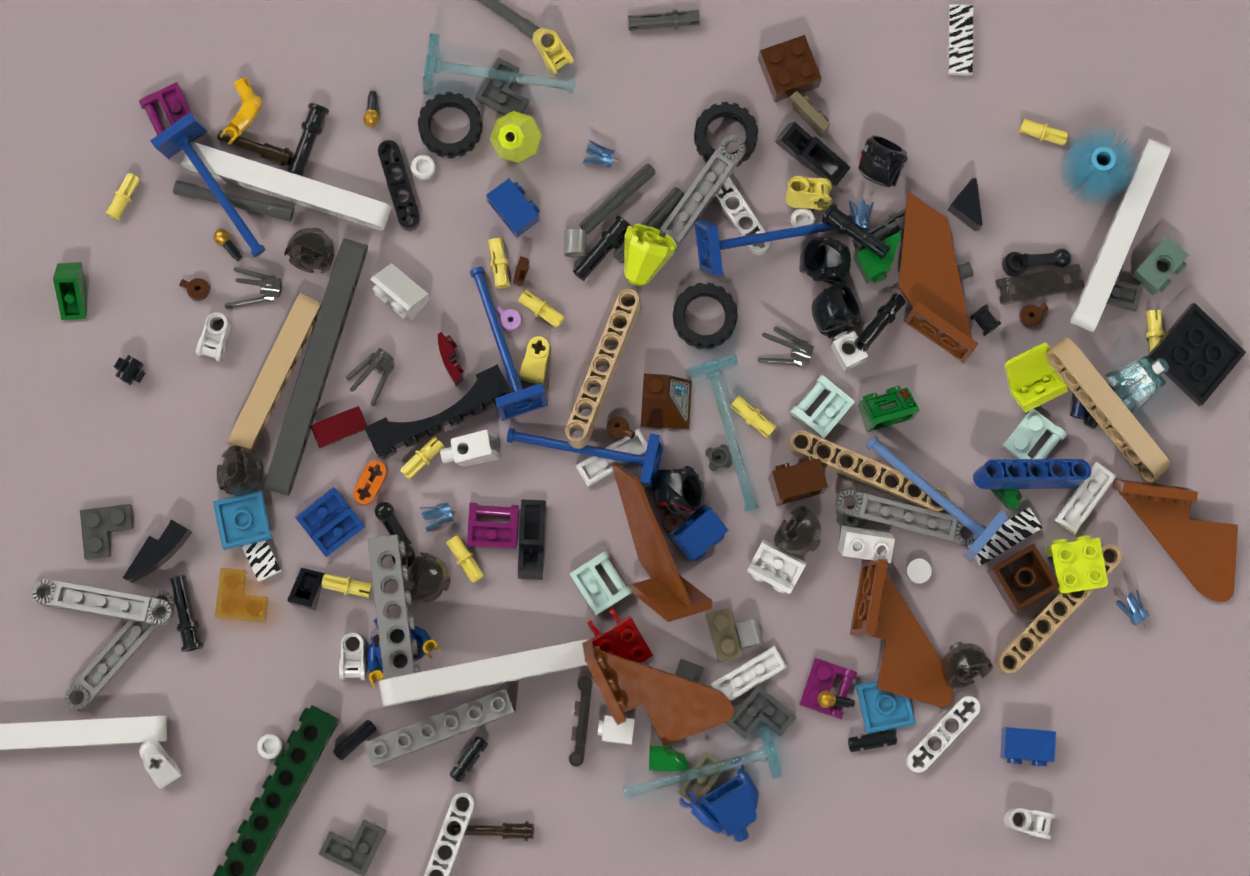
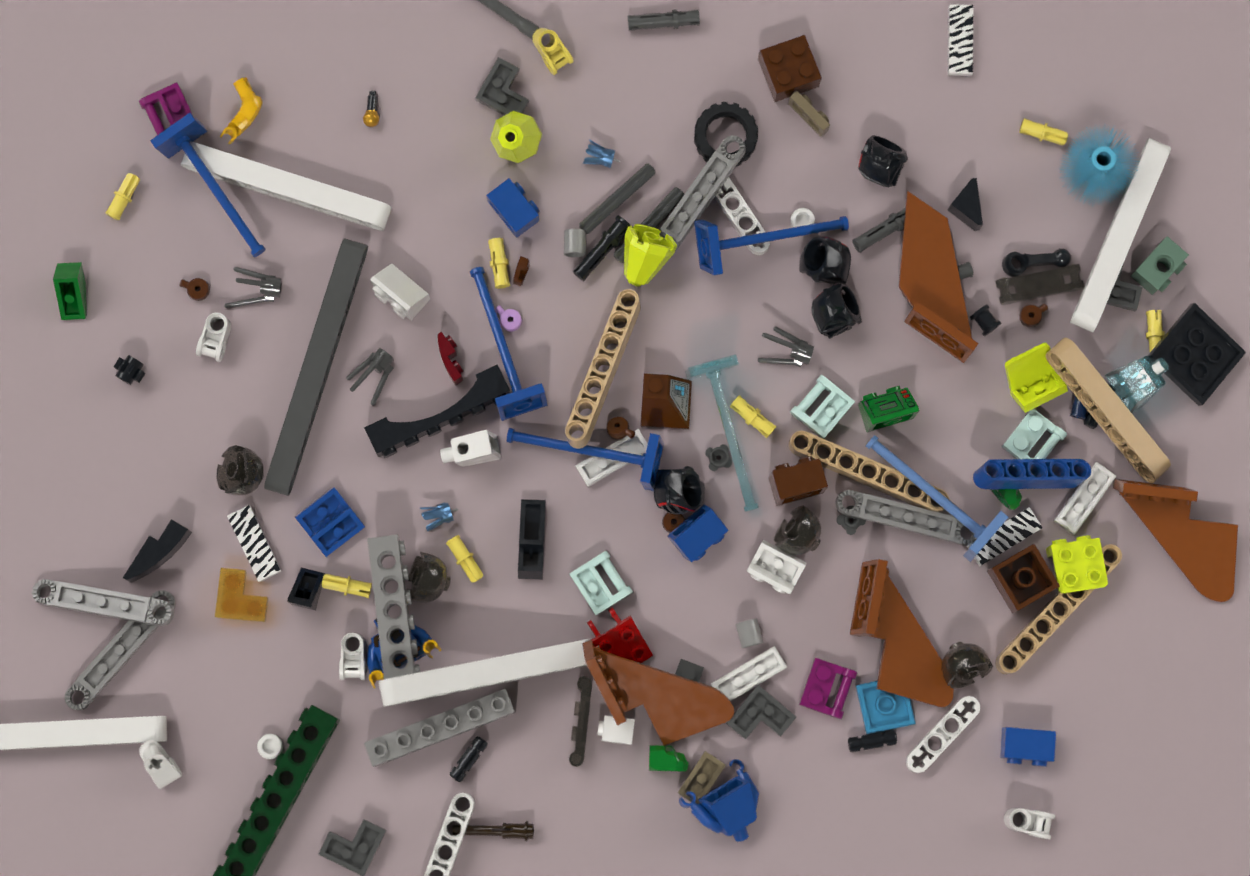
(97, 524): dark grey plate -> none
(187, 625): black pin -> none
(223, 238): piece -> none
(242, 520): dark azure tile -> none
(268, 151): dark brown pin -> none
(271, 209): dark grey piece -> none
(275, 373): tan beam -> none
(310, 250): clear smoke cylinder -> none
(314, 128): black pin -> none
(339, 427): dark red slope -> none
(354, 739): black axle -> none
(364, 480): orange beam -> none
(385, 512): black piece -> none
(399, 185): black beam -> none
(422, 458): light yellow axle -> none
(423, 167): white tile -> none
(435, 65): clear light blue tile -> none
(445, 101): black tyre -> none
(492, 533): magenta plate -> none
(535, 365): light yellow piece -> none
(541, 308): light yellow axle -> none
(665, 590): dark orange piece -> none
(714, 292): black tyre -> none
(724, 635): dark tan plate -> none
(765, 753): clear light blue tile -> none
(806, 192): light yellow piece -> none
(812, 153): black slope -> none
(828, 699): piece -> none
(845, 360): white brick -> none
(847, 225): black pin -> none
(863, 213): flat silver piece -> none
(866, 544): white brick -> none
(872, 266): green slope -> none
(884, 316): black pin -> none
(918, 571): white tile -> none
(1138, 612): flat silver piece -> none

